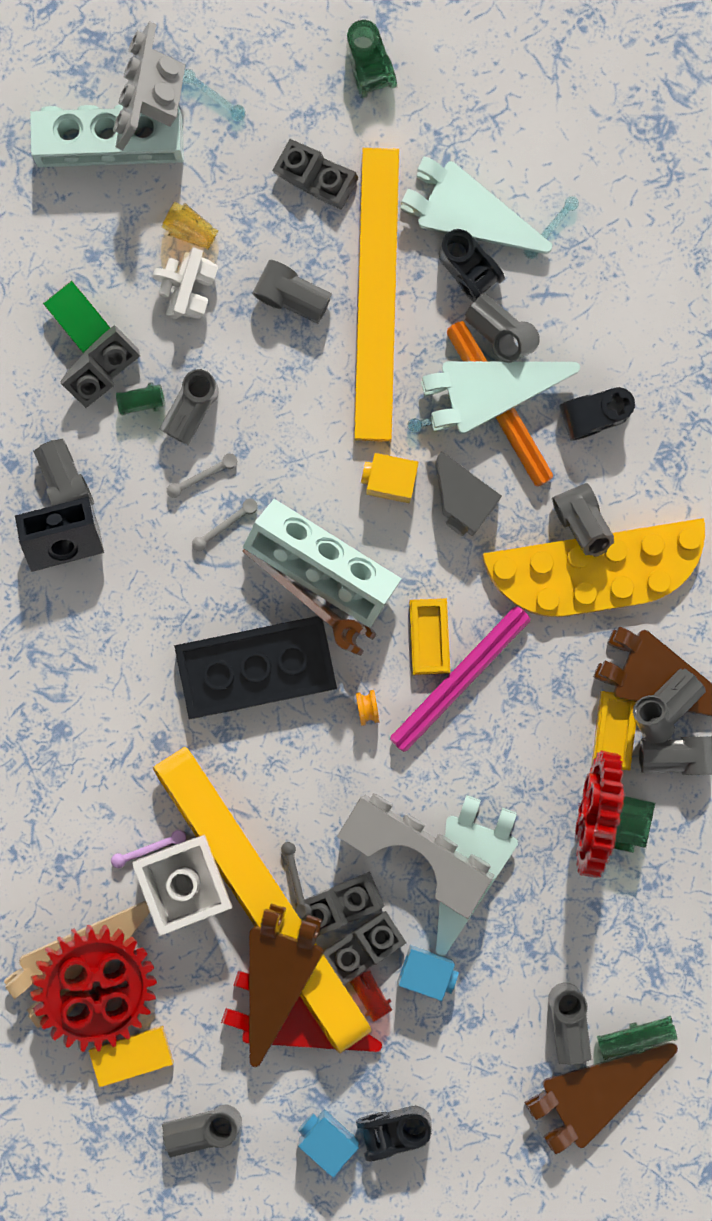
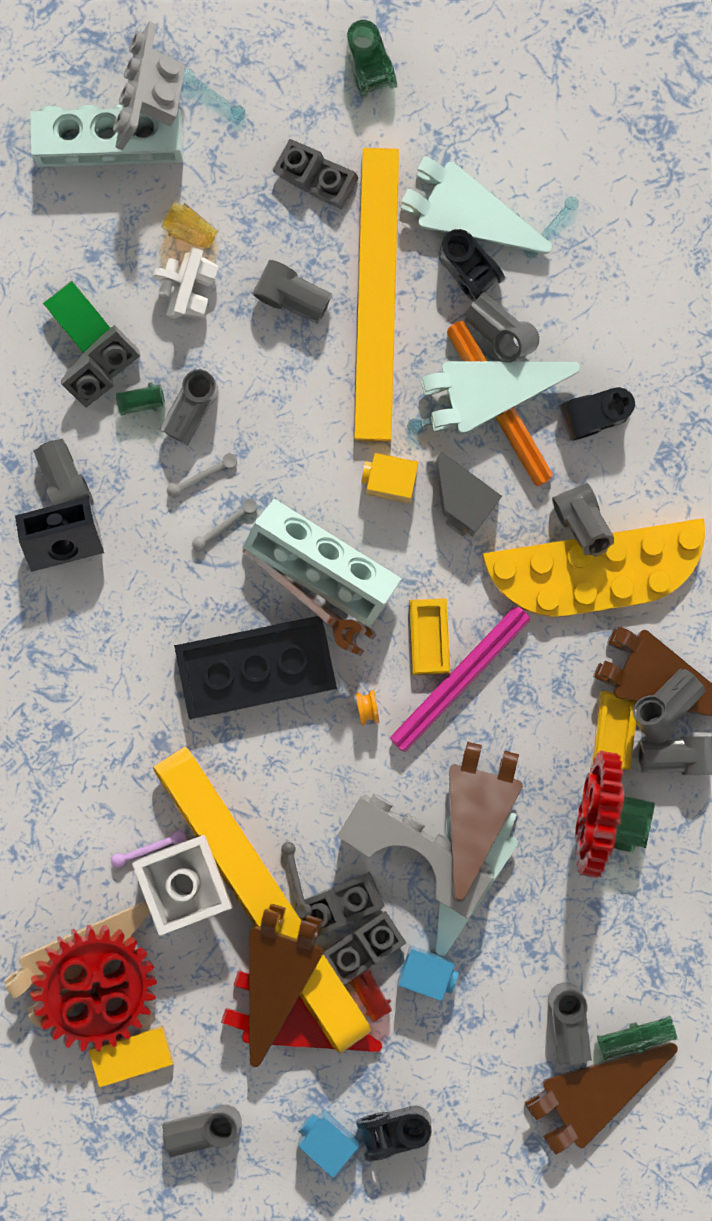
(478, 812): none -> reddish brown flag

